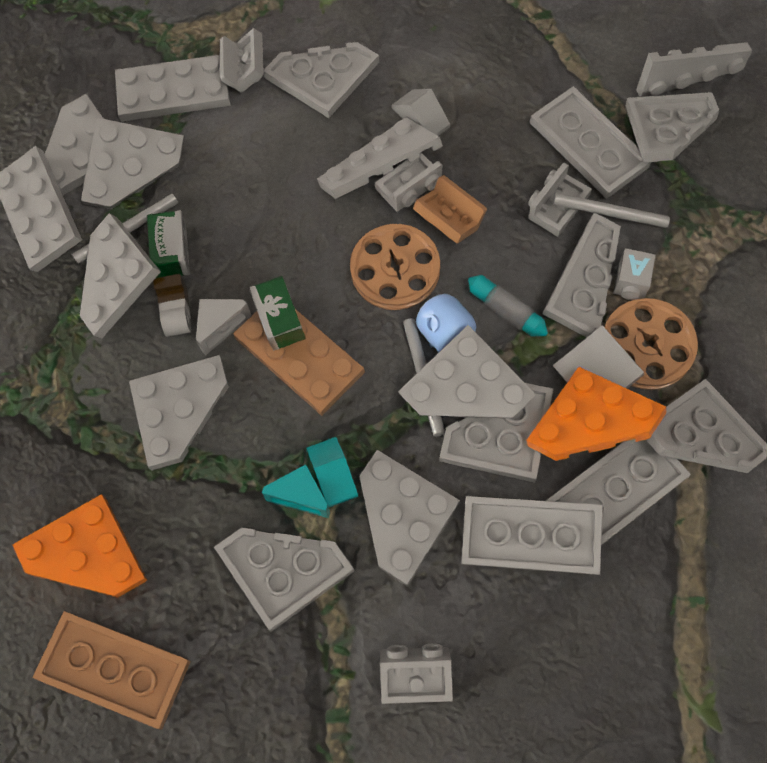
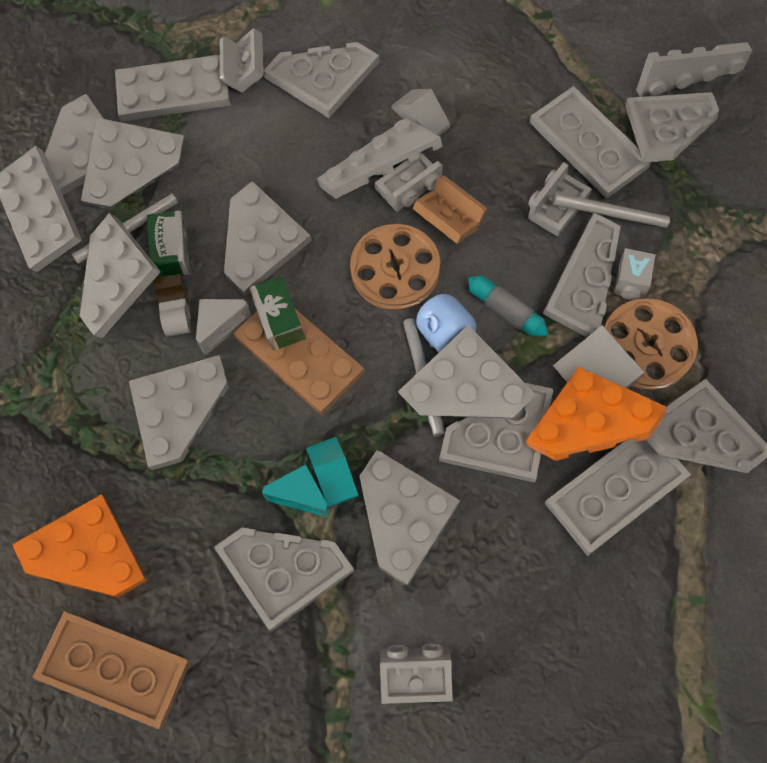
(259, 238): none -> light grey plate
(532, 535): light grey plate -> none

